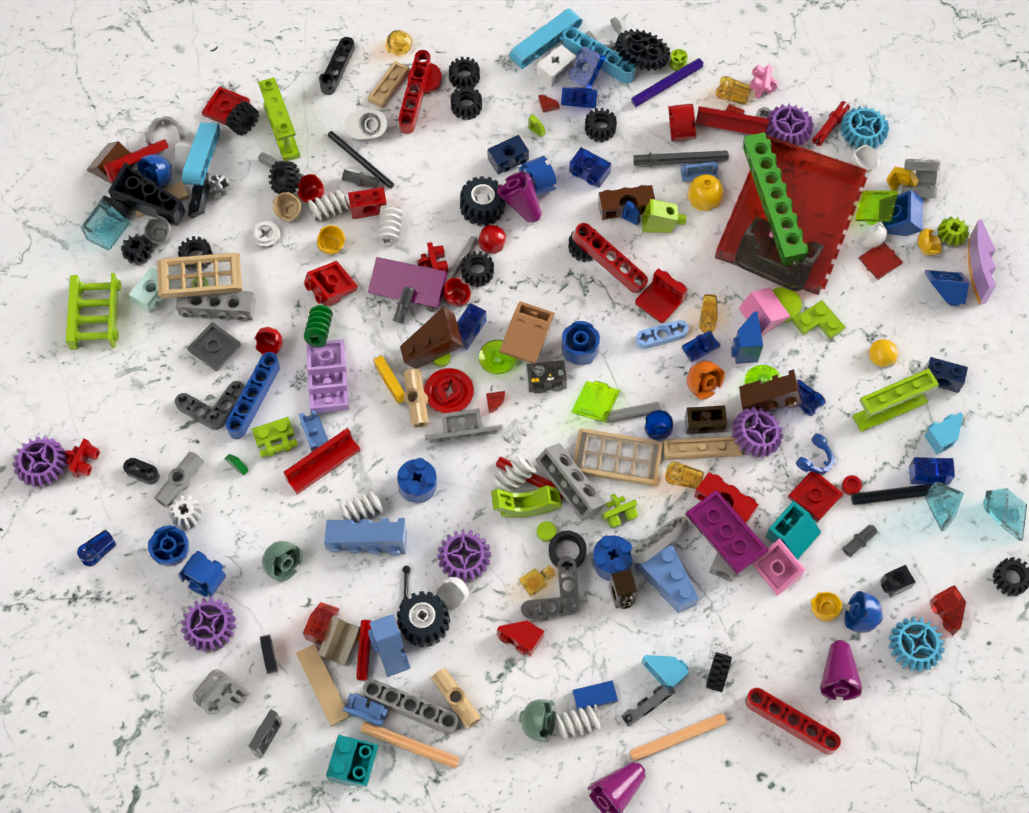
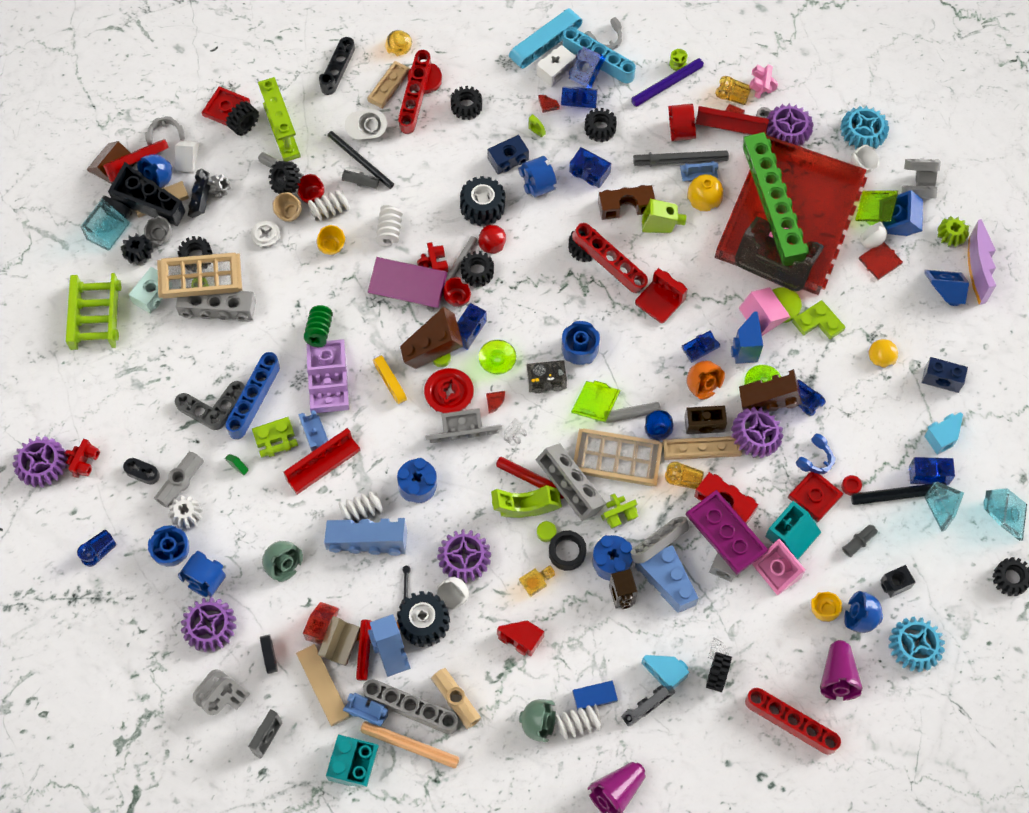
(201, 154): medium azure beam -> none
(214, 346): dark grey plate -> none
(268, 340): red hair -> none
(329, 283): red plate -> none
(366, 202): red brick -> none
(403, 305): dark grey axle -> none
(415, 389): tan piece -> none
(460, 65): black tyre -> none
(514, 475): white piece -> none
(521, 196): magenta cone -> none
(527, 332): medium nougat slope -> none
(572, 595): dark grey beam -> none
(631, 213): blue tile -> none
(642, 49): black gear -> none
(647, 333): light blue beam -> none
(678, 737): light nougat axle -> none
(708, 313): clear yellow piece -> none
(835, 118): red pin -> none
(894, 400): lime fence -> none
(901, 176): yellow bracket -> none
(929, 244): yellow hair -> none
(950, 608): clear red slope -> none

